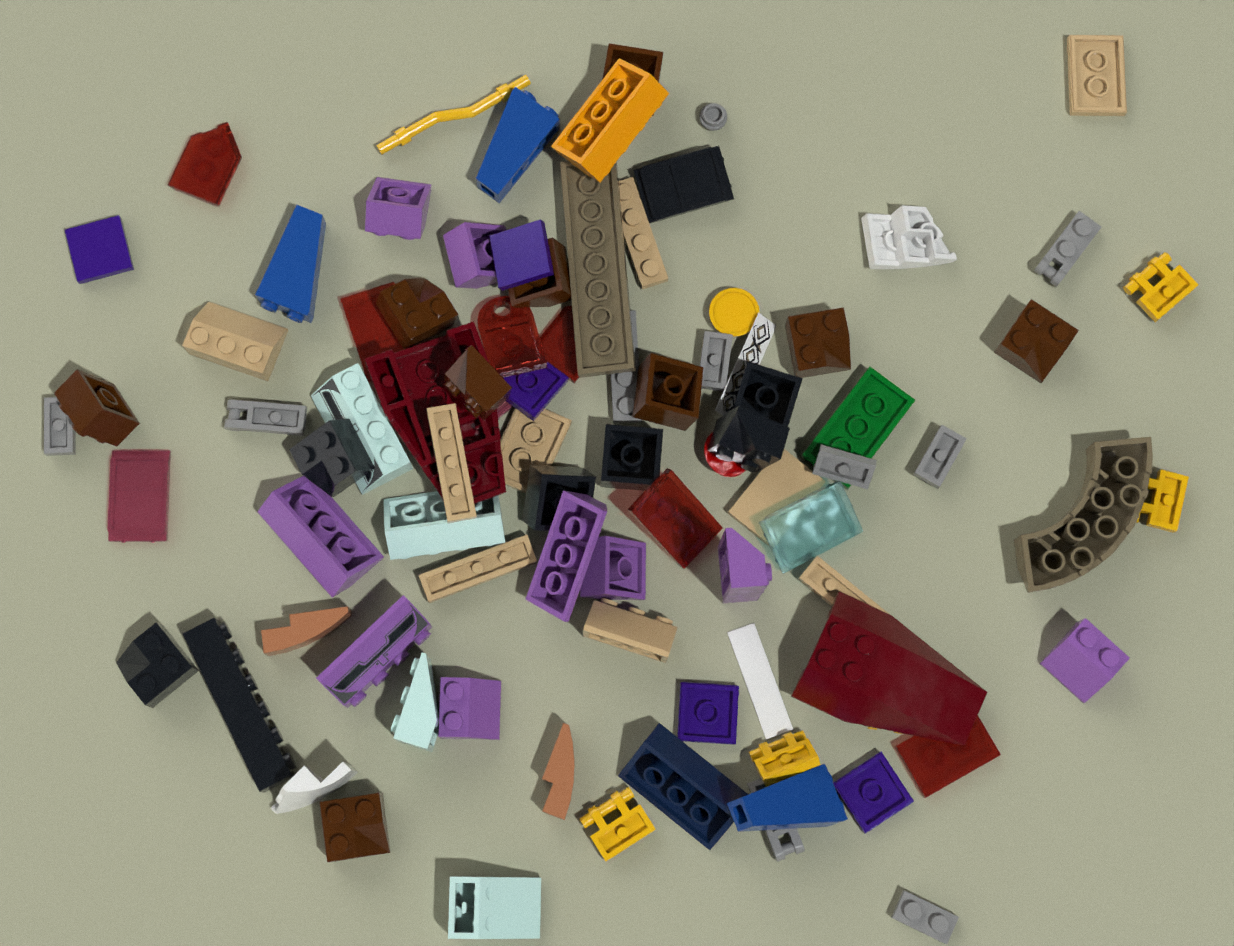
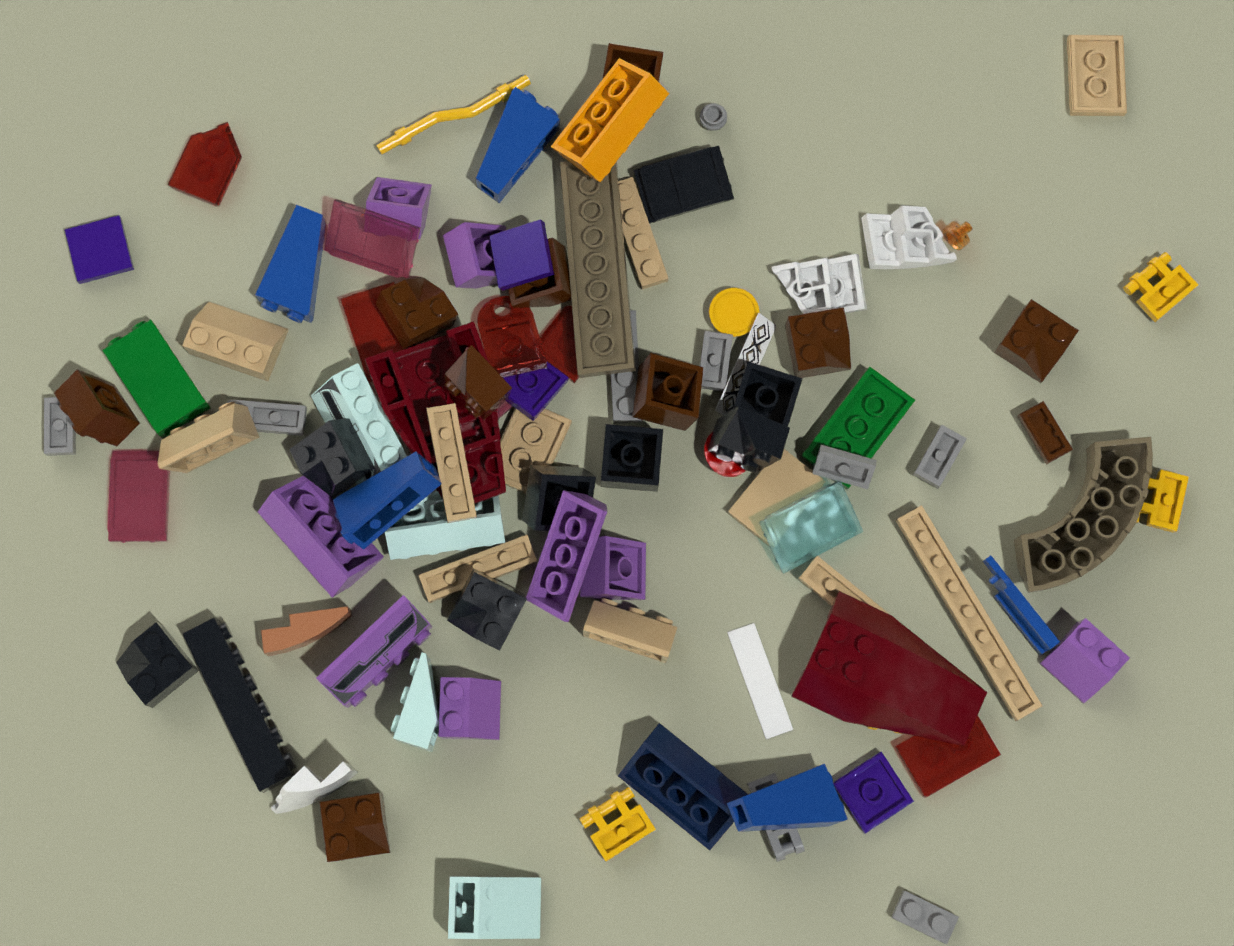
(155, 378): none -> green panel
(207, 438): none -> tan slope
(371, 239): none -> clear pink piece
(384, 499): none -> blue slope
(487, 609): none -> black slope
(561, 774): nougat slope -> none
(675, 518): clear red tile -> none
(708, 713): dark purple tile -> none
(742, 569): medium lavender slope -> none
(784, 757): yellow plate -> none
(824, 284): none -> white slope
(957, 234): none -> clear orange tile
(968, 613): none -> tan plate
(1020, 610): none -> blue piece
(1045, 432): none -> reddish brown plate
(1068, 248): light grey plate -> none

